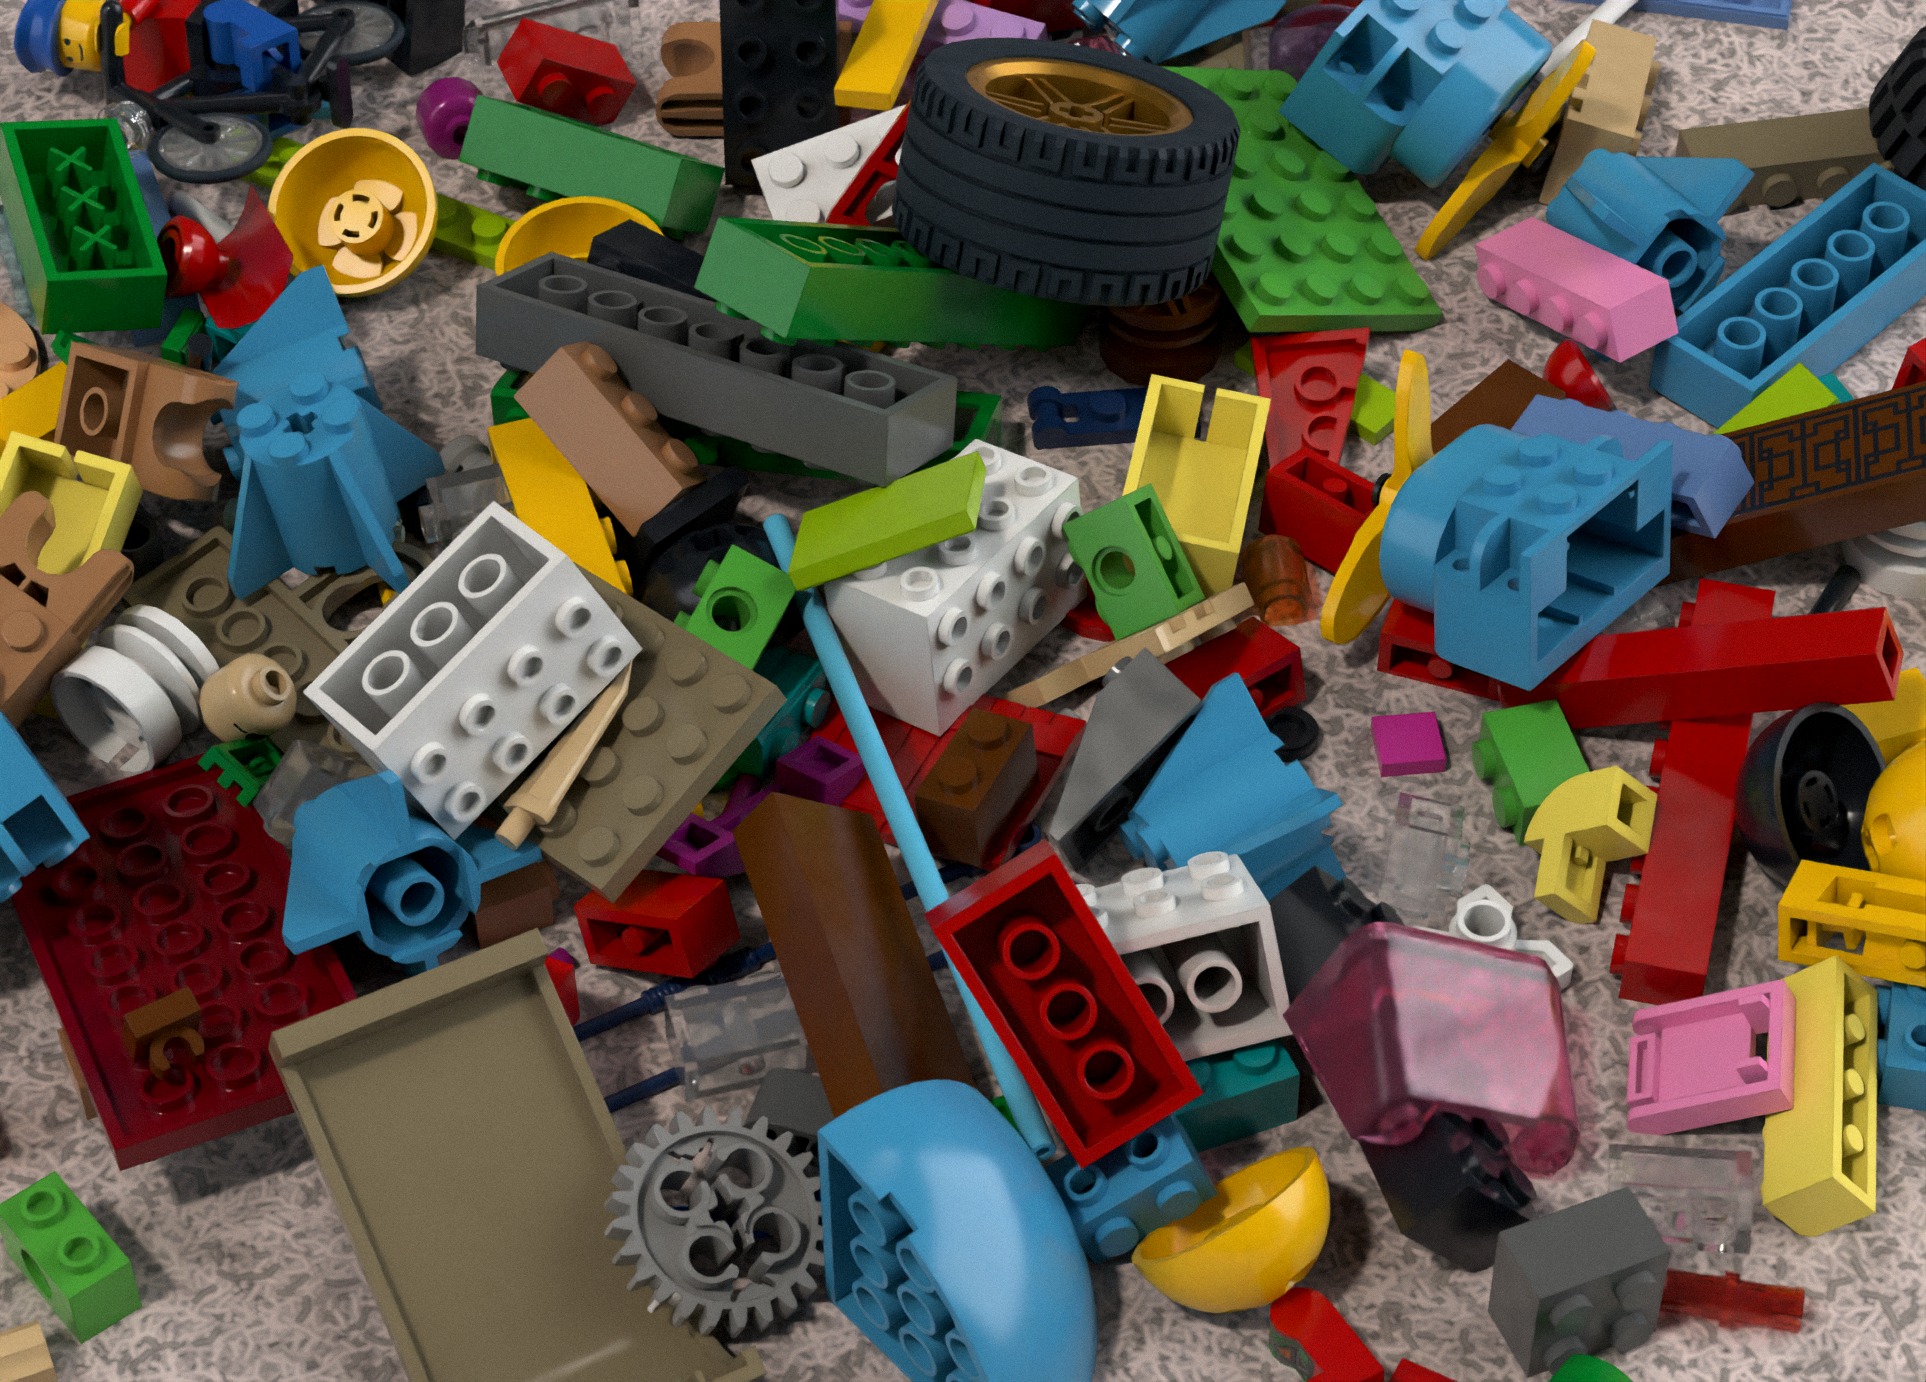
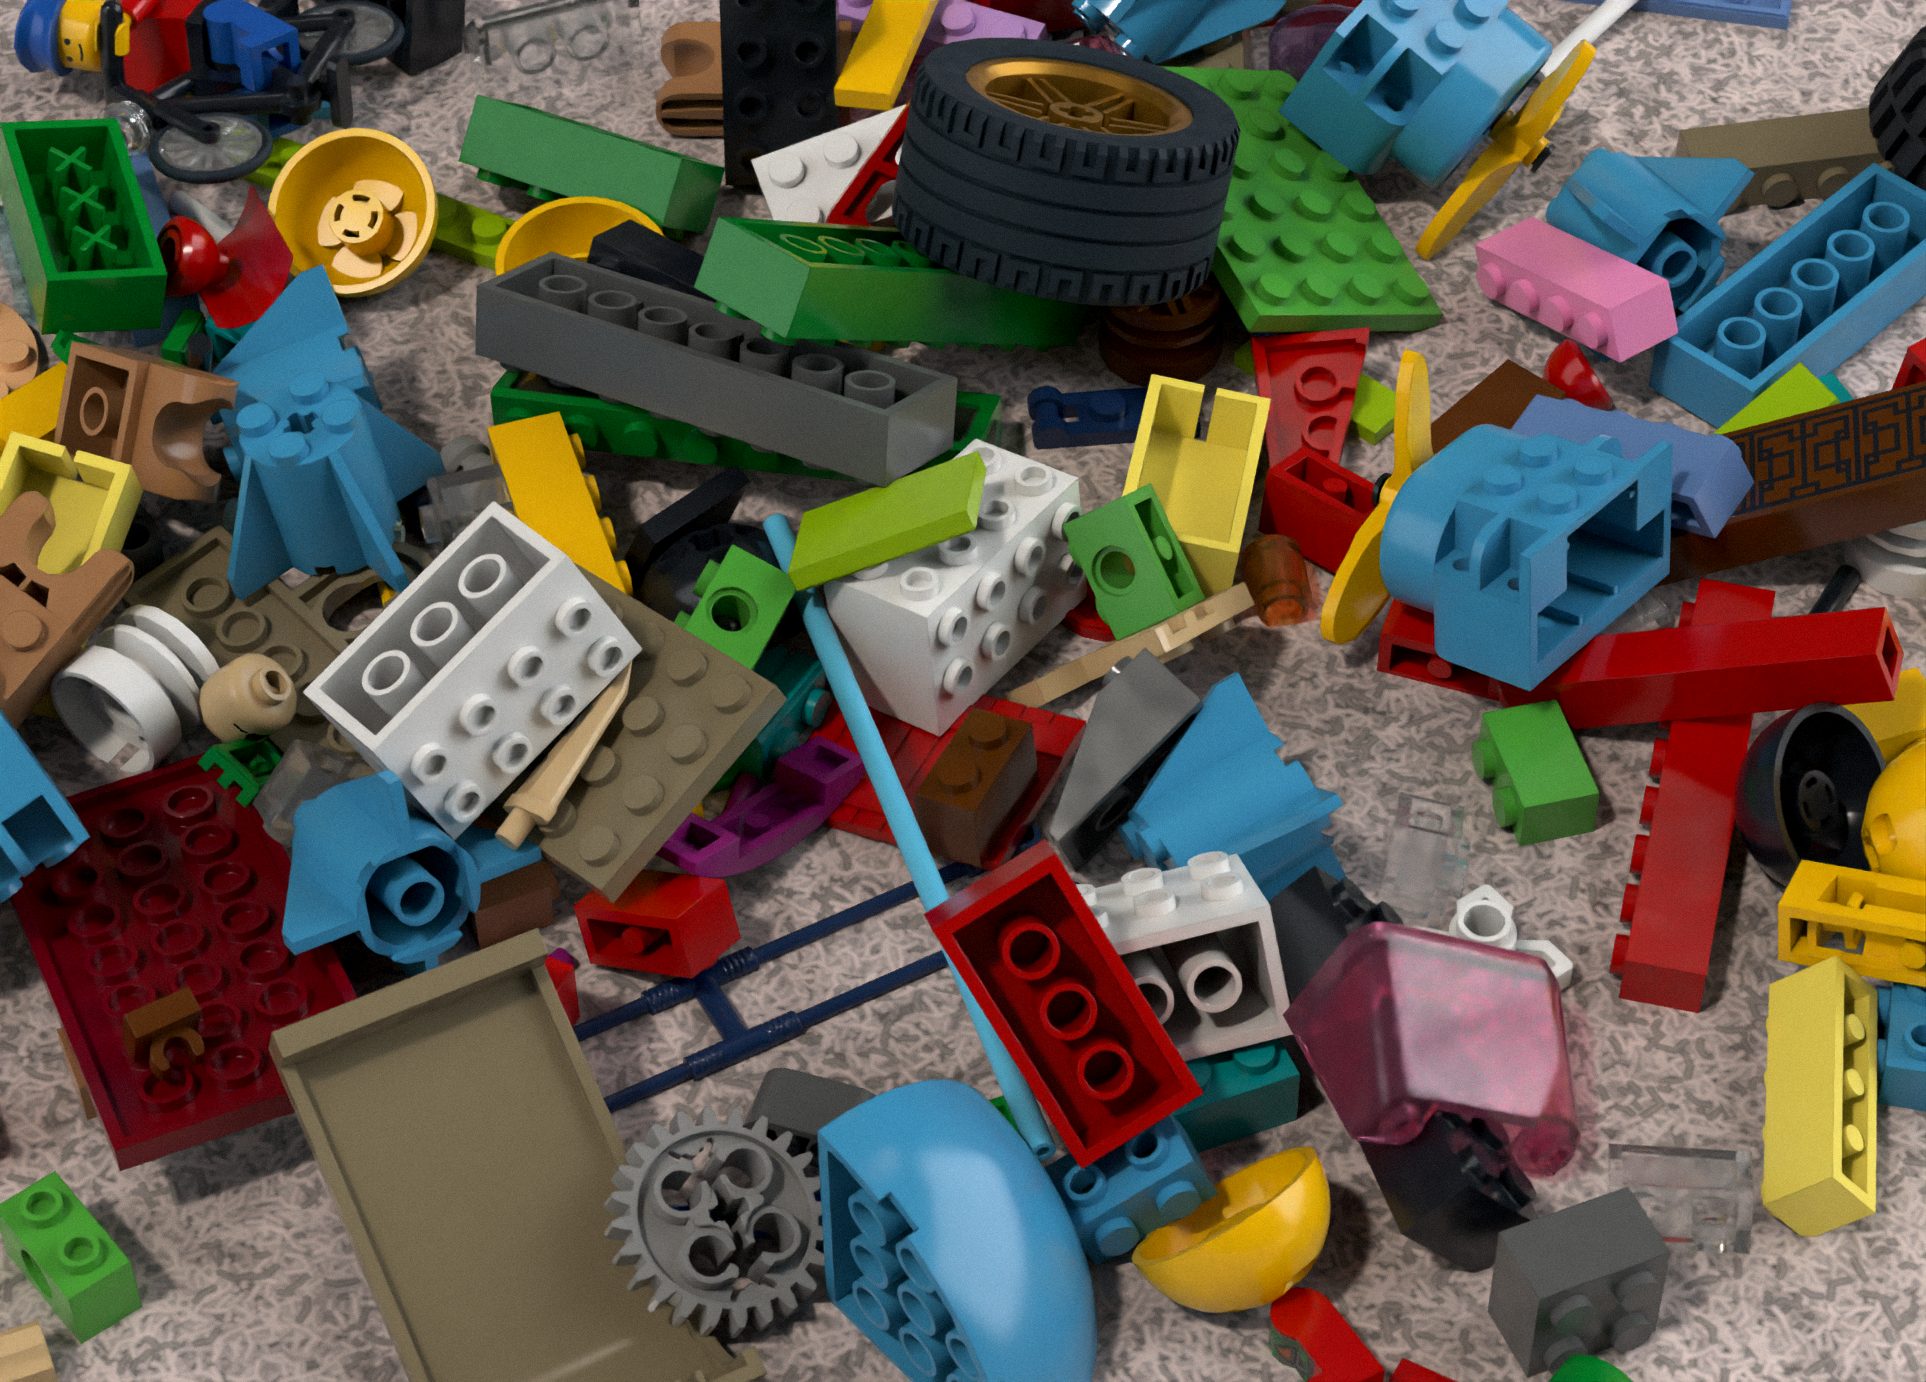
(445, 114): magenta head -> none
(566, 73): red brick -> none
(609, 434): medium nougat brick -> none
(734, 1034): clear brick -> none
(847, 950): reddish brown brick -> none
(1259, 654): red brick -> none
(1296, 730): black tile -> none
(1408, 744): dark pink tile -> none
(1582, 827): light yellow brick -> none
(1605, 102): tan wedge -> none
(1707, 1059): bright pink container -> none
(1732, 1300): clear red pin -> none

